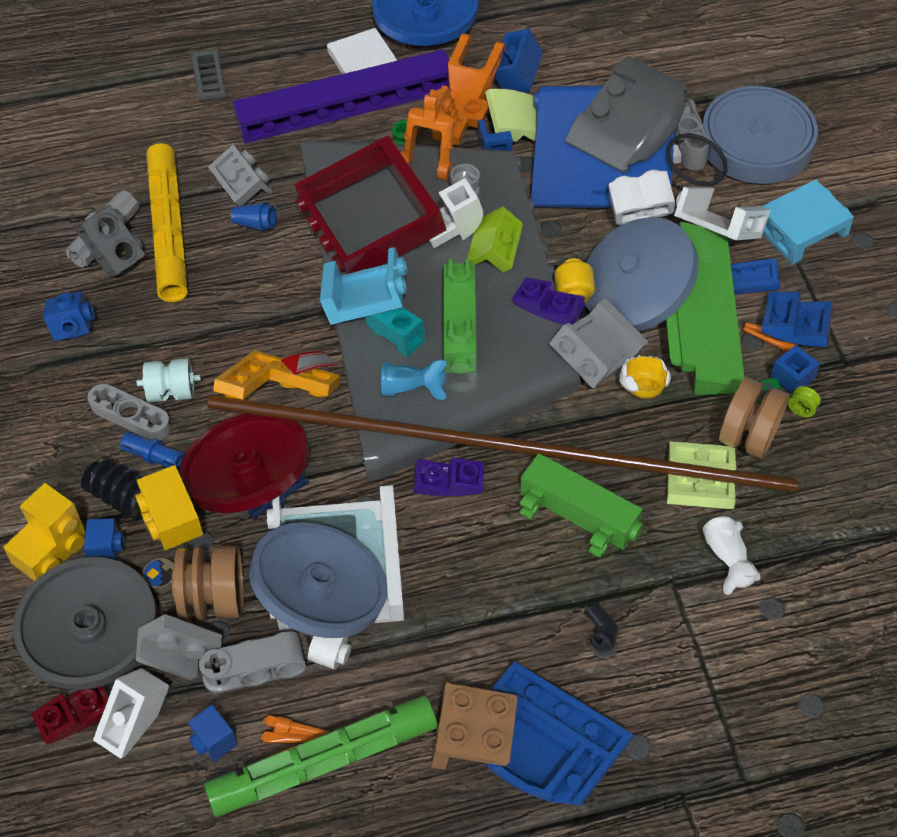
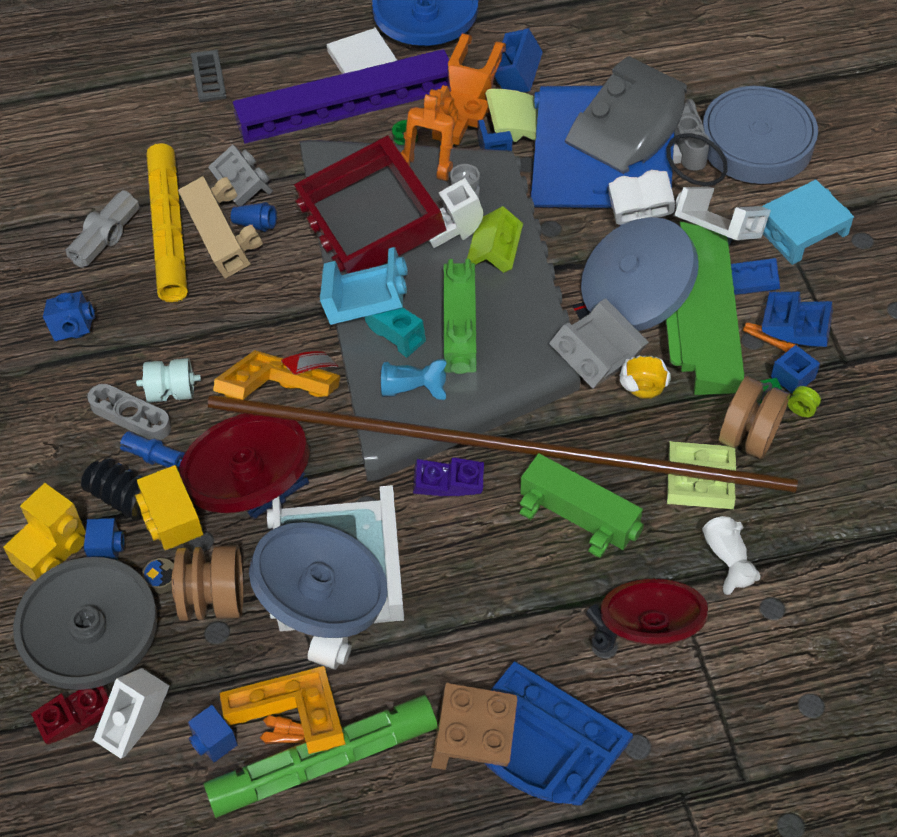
(104, 246): dark grey brick -> none
(174, 645): light grey bracket -> none
(213, 226): none -> tan brick
(253, 662): light grey piece -> none
(302, 690): none -> light orange plate
(542, 300): dark purple slope -> none
(575, 278): yellow head -> none
(654, 611): none -> dark red dish

